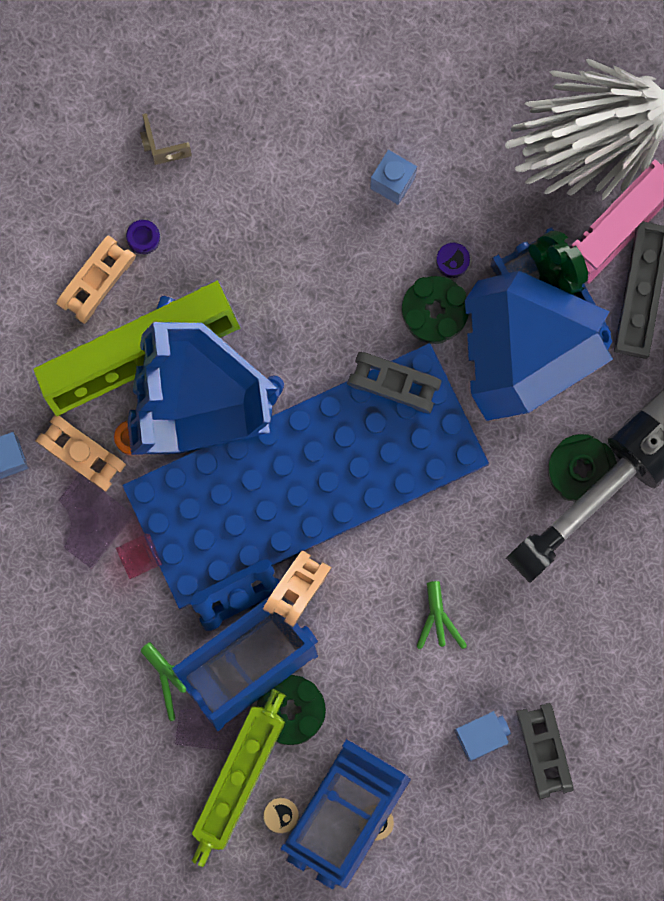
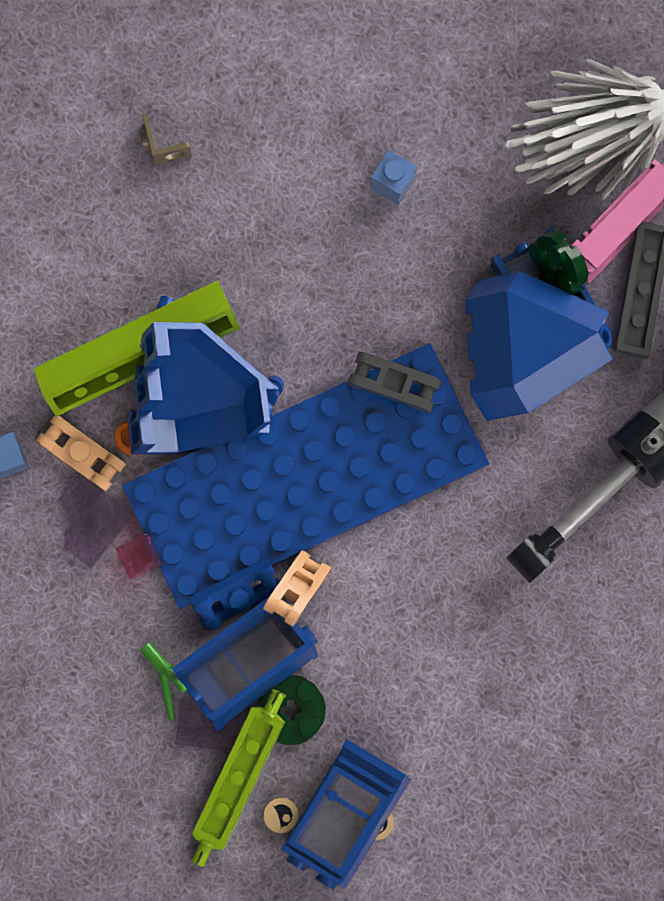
(95, 279): light nougat plate -> none
(143, 237): dark purple tile -> none
(426, 292): dark green plate -> none
(437, 613): bright green plant -> none
(453, 260): dark purple tile -> none
(483, 735): medium blue brick -> none
(545, 751): dark grey plate -> none
(565, 458): dark green plate -> none

